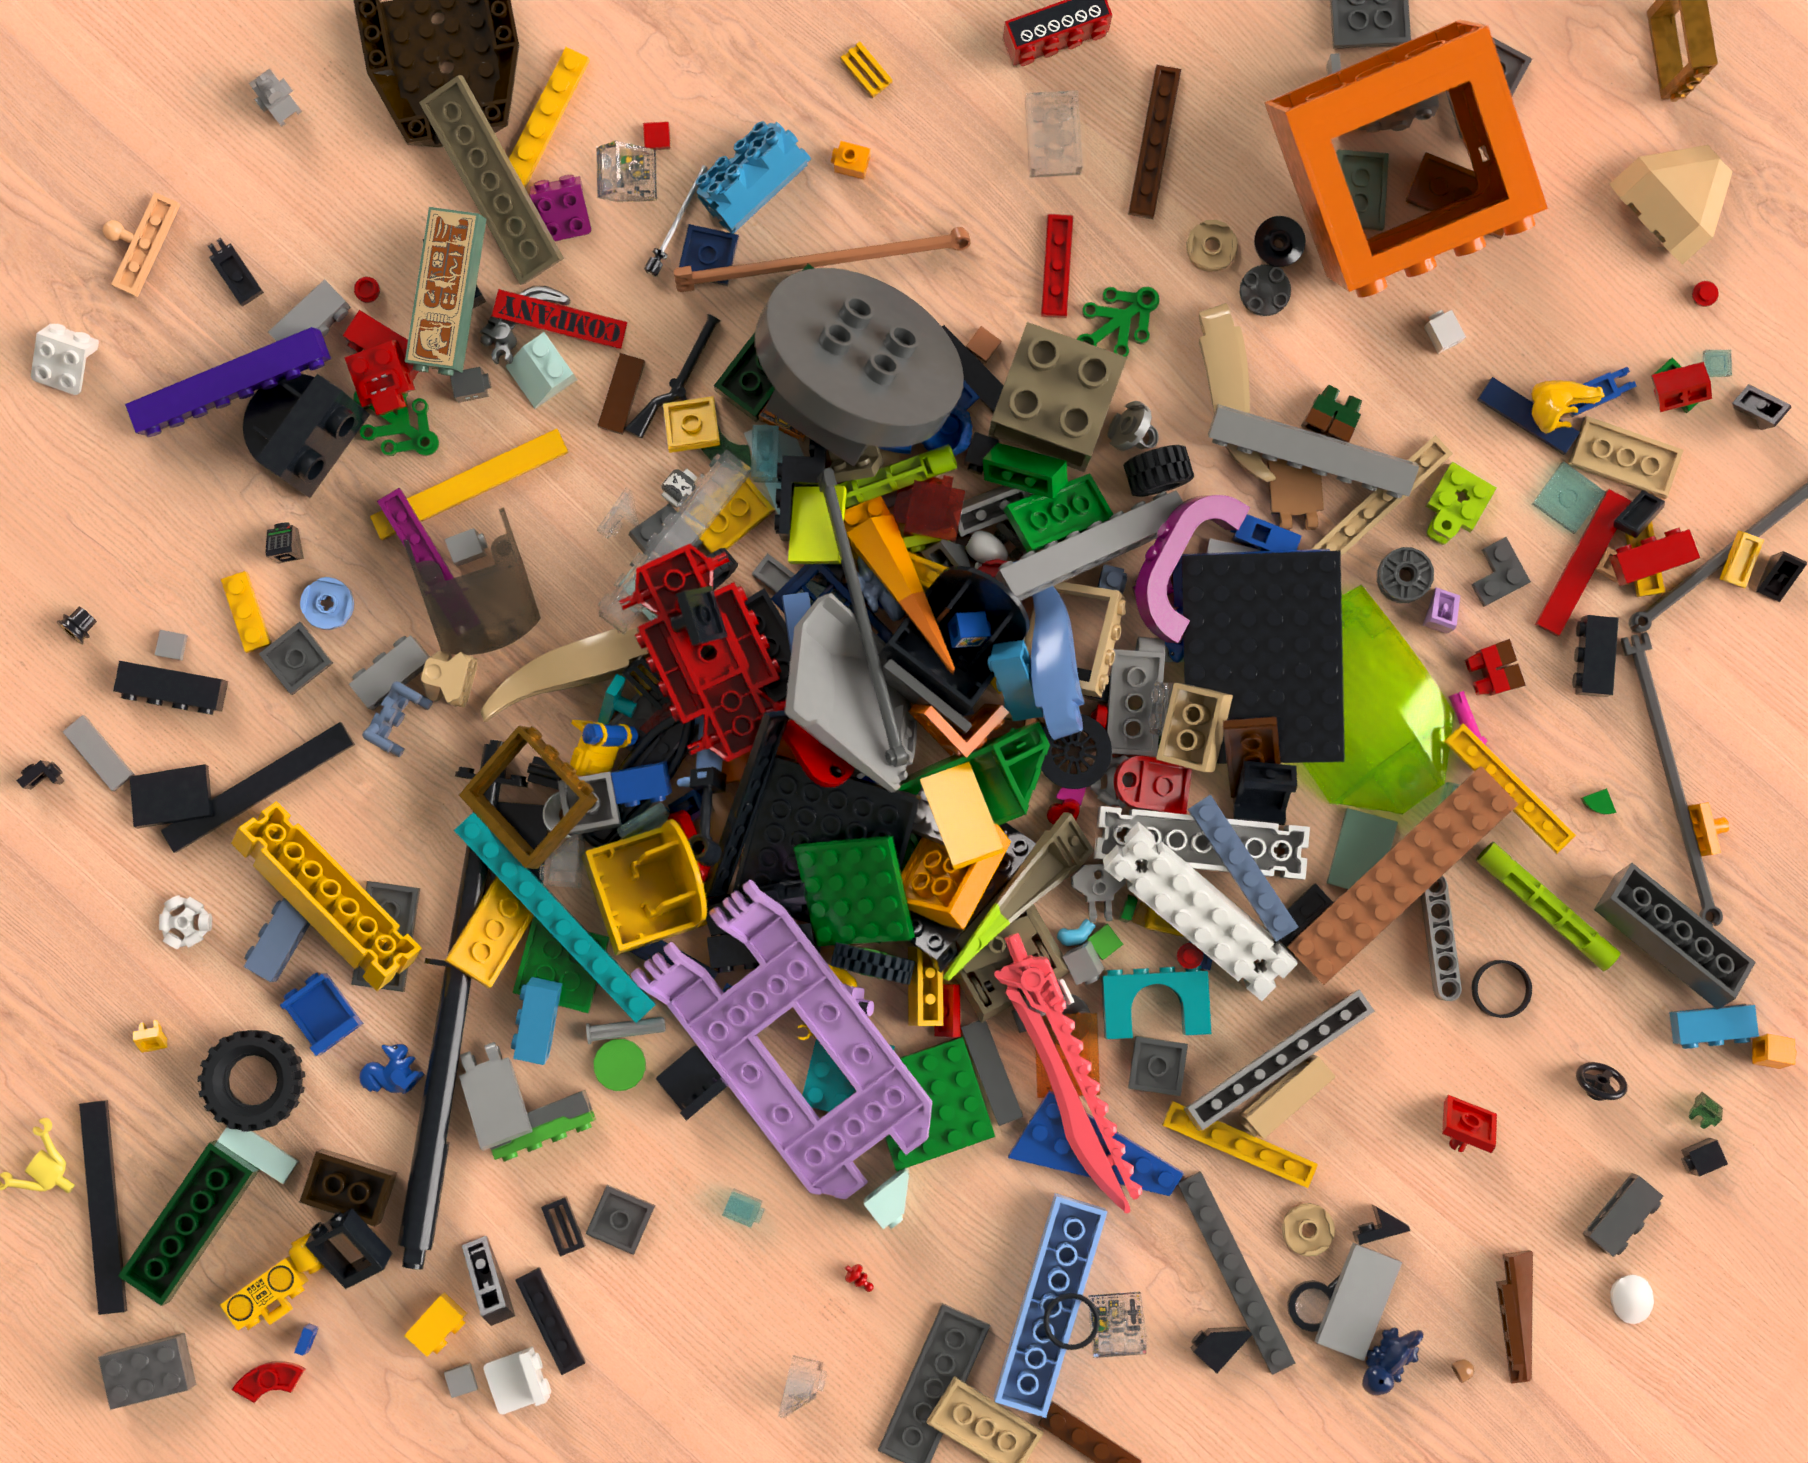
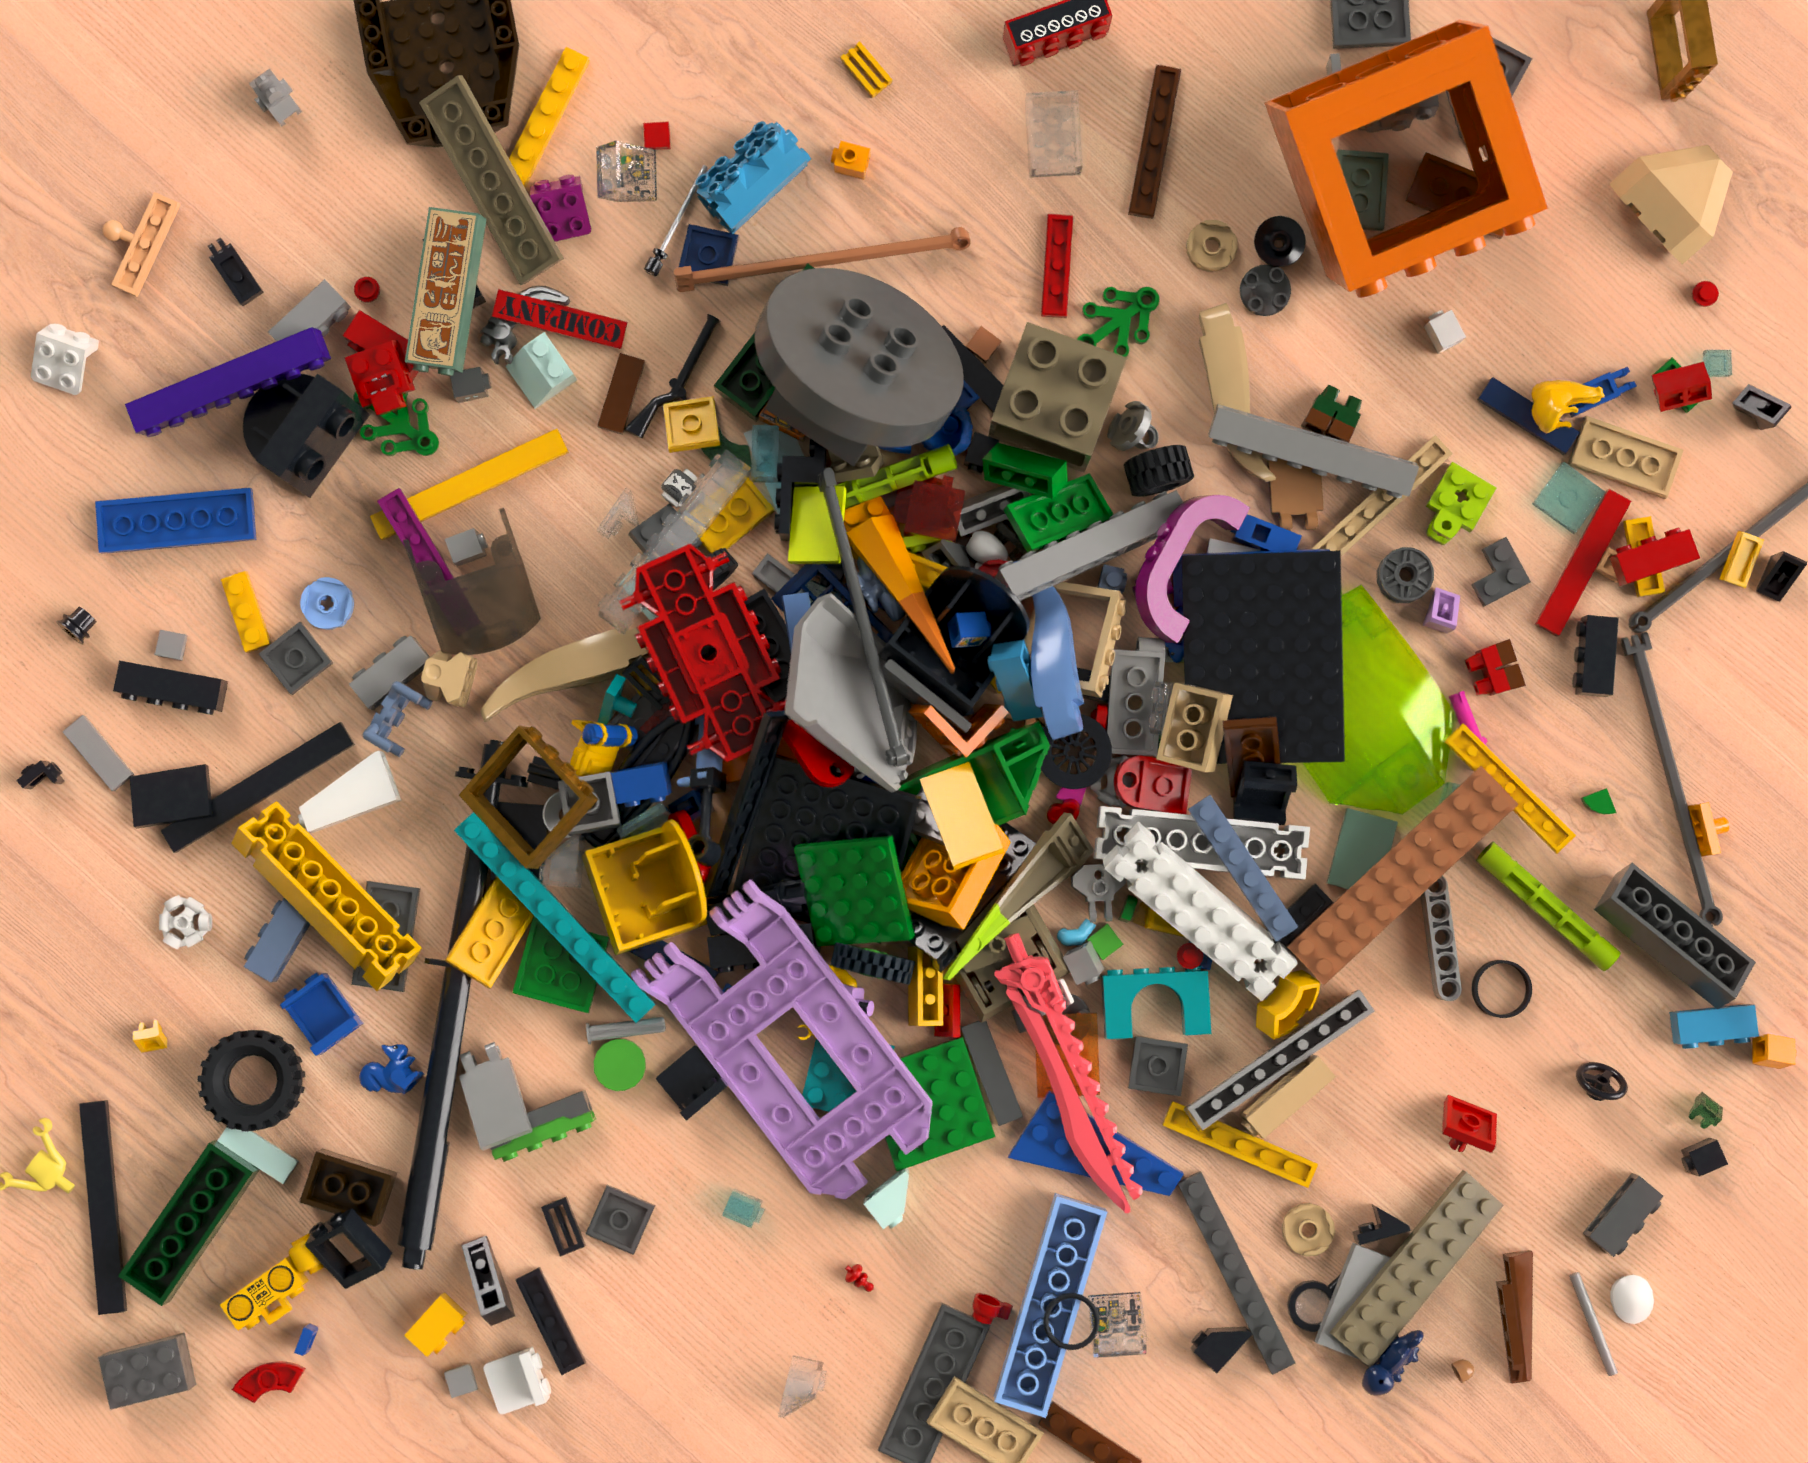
(175, 520): none -> blue plate
(283, 543): black slope -> none
(353, 794): none -> white slope
(536, 1020): dark azure brick -> none
(699, 616): black tile -> none
(989, 1307): none -> red piece
(1287, 1004): none -> yellow brick
(1416, 1268): none -> dark tan plate
(1593, 1324): none -> light grey bar
(1639, 514): black tile -> none

